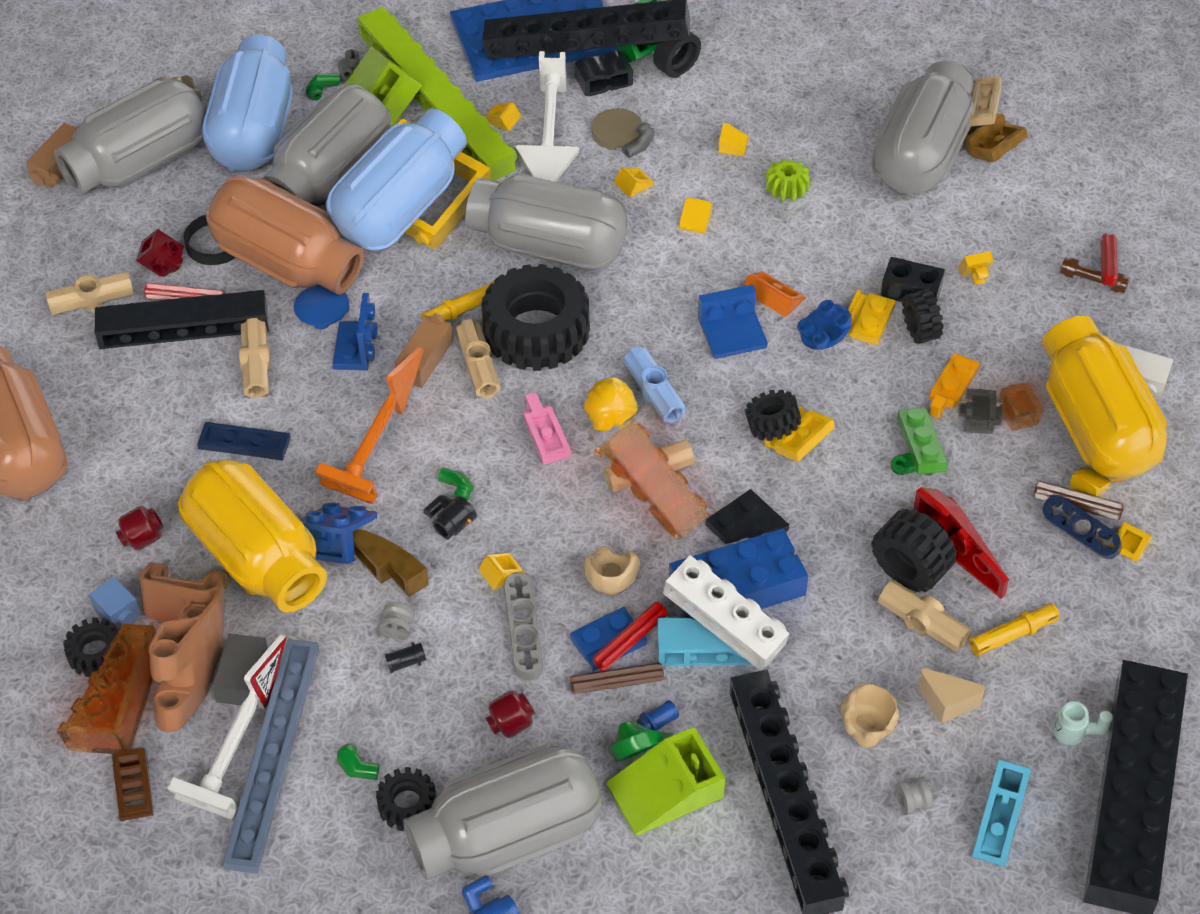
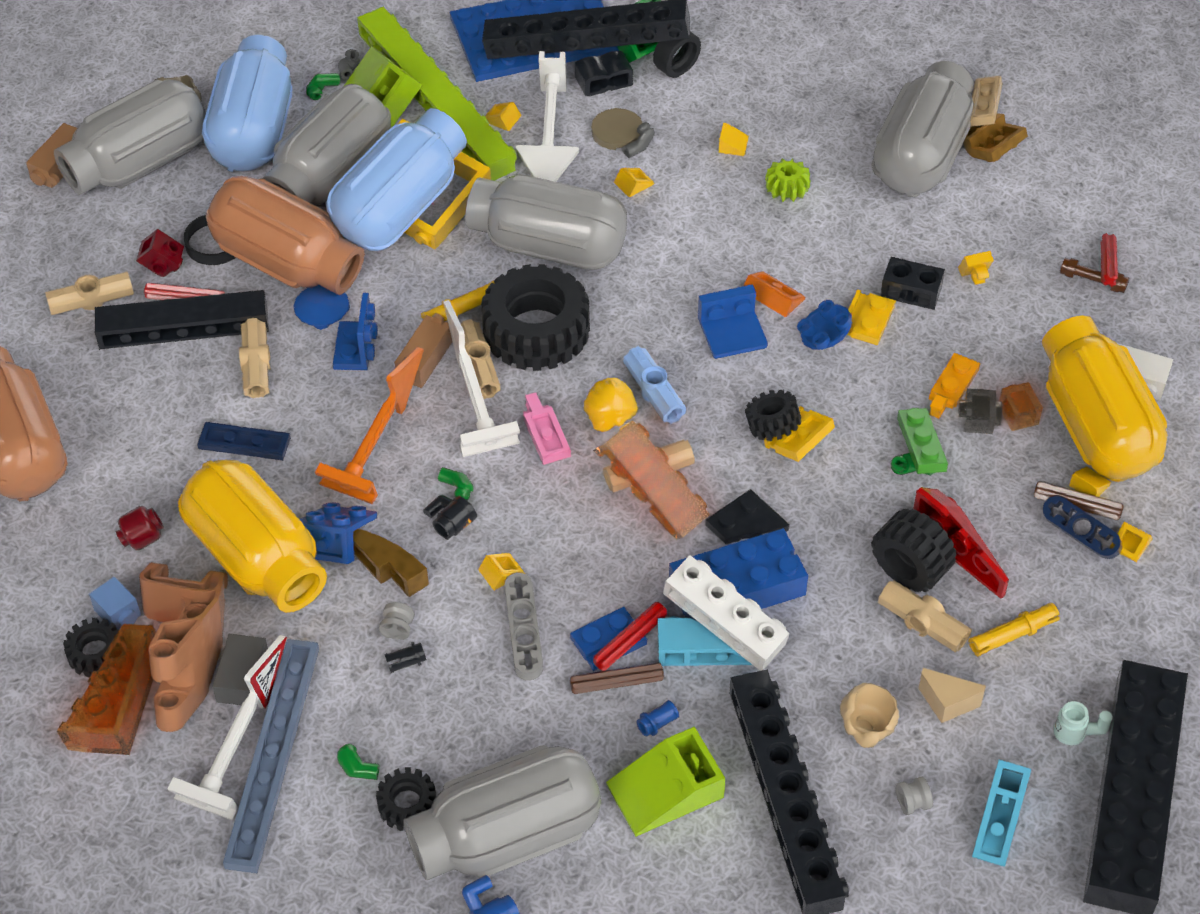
(129, 764): reddish brown slope -> none
(487, 436): none -> white piece
(510, 714): dark red head -> none
(611, 571): tan hair -> none
(635, 739): green piece -> none
(695, 215): yellow slope -> none
(922, 316): black tyre -> none

